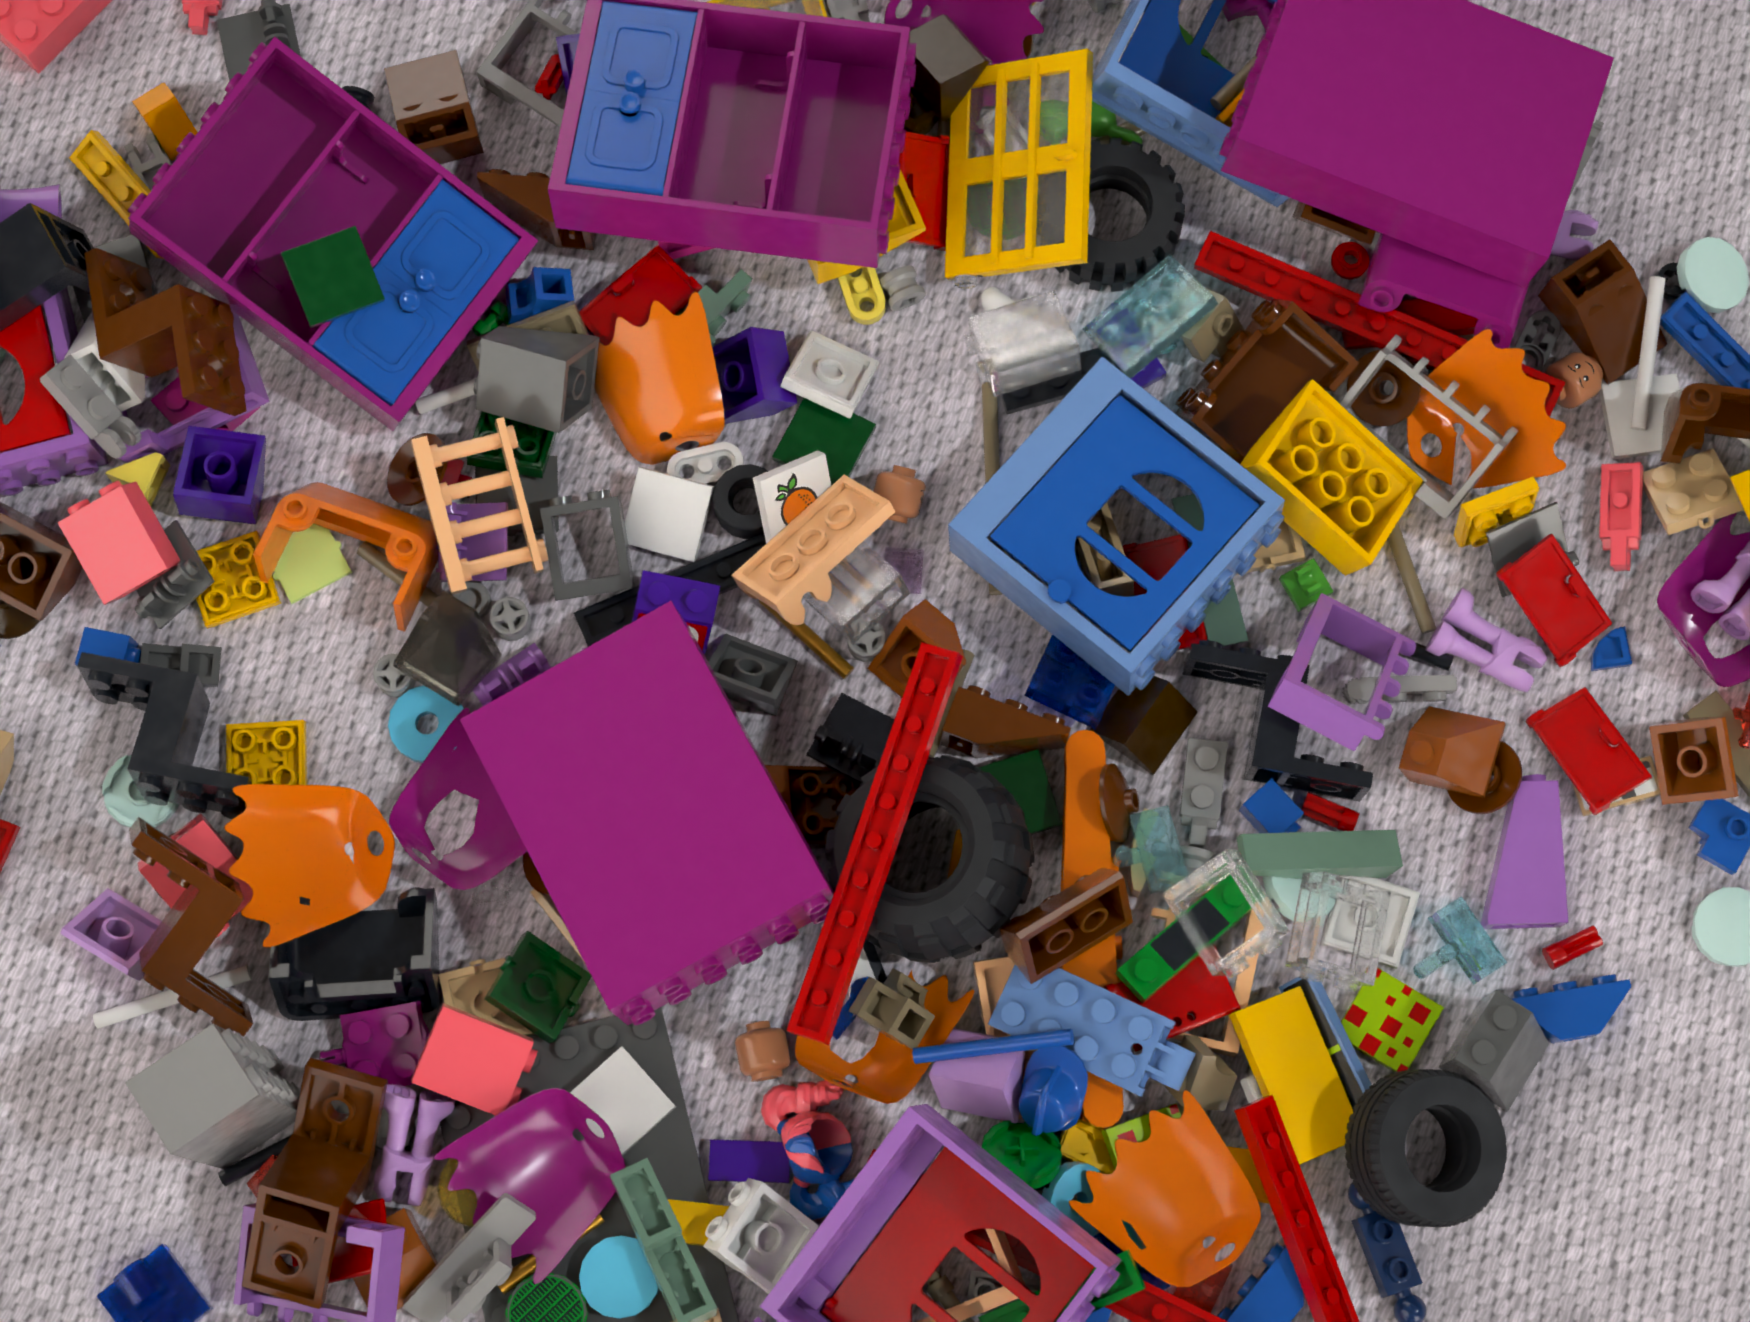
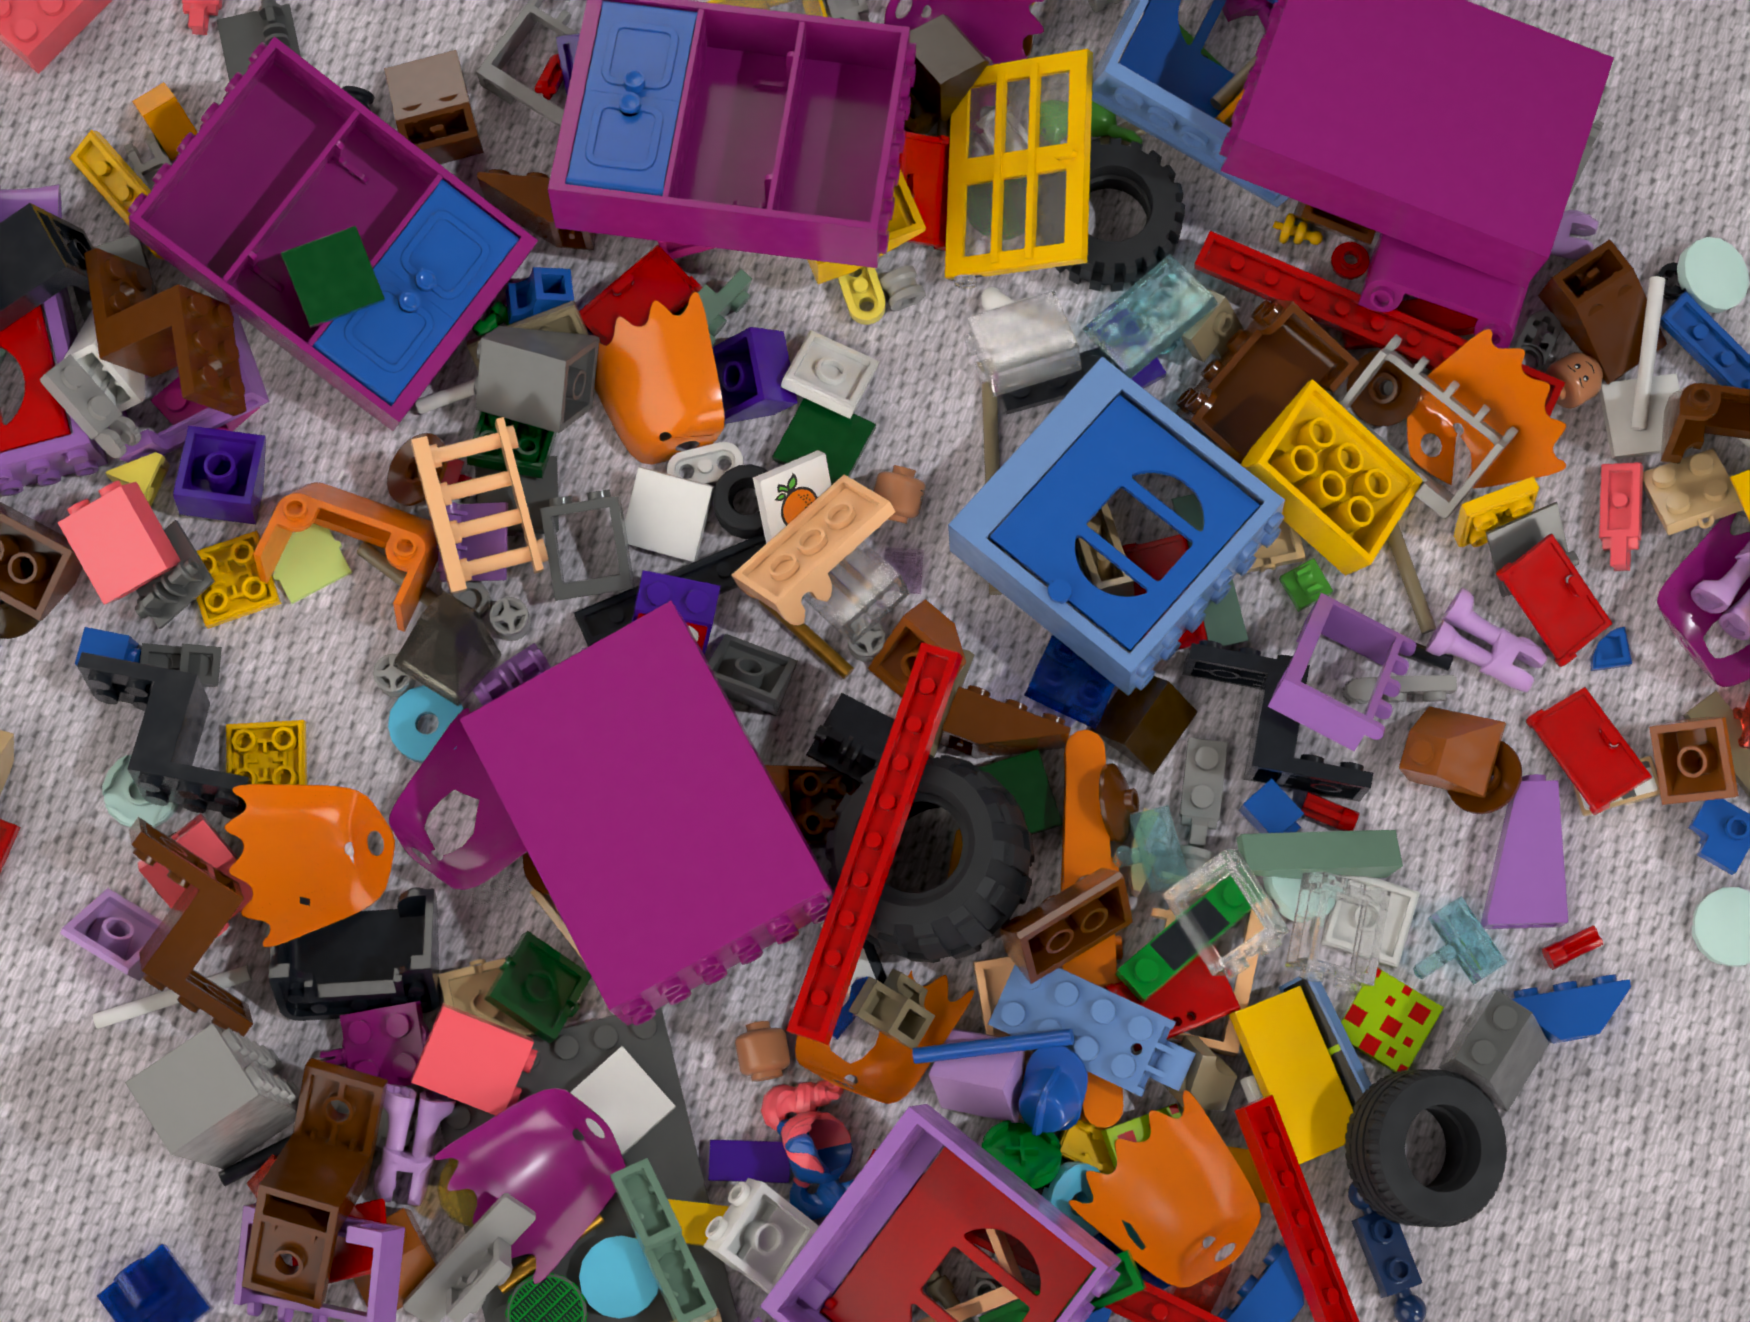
(1298, 232): none -> yellow hair

